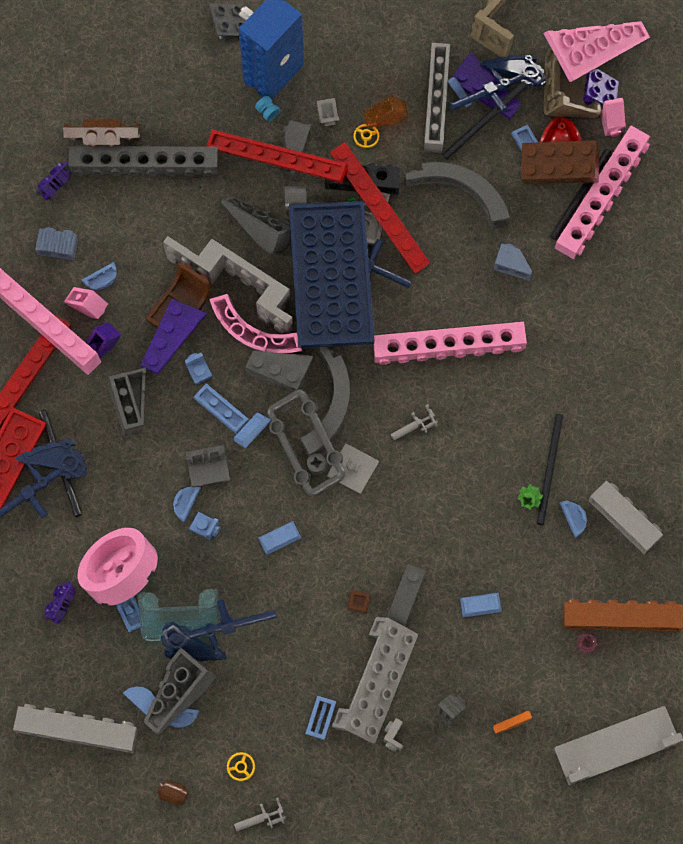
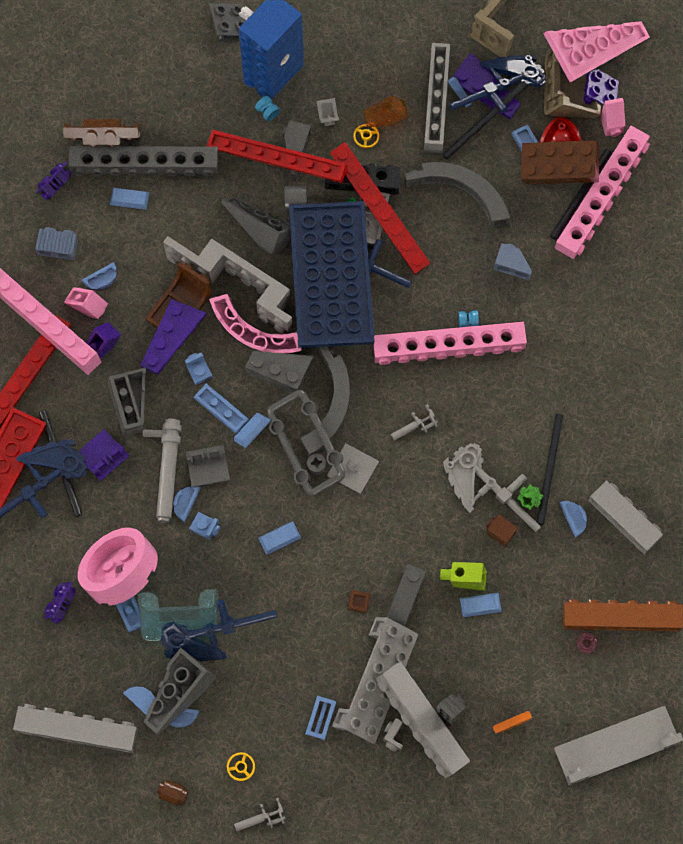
(103, 454): none -> dark purple hinge
(129, 198): none -> medium blue tile
(170, 441): none -> light grey cylinder
(422, 720): none -> light grey brick
(462, 477): none -> light grey bar
(472, 318): none -> dark azure wheel
(473, 577): none -> lime torso
(501, 530): none -> reddish brown brick

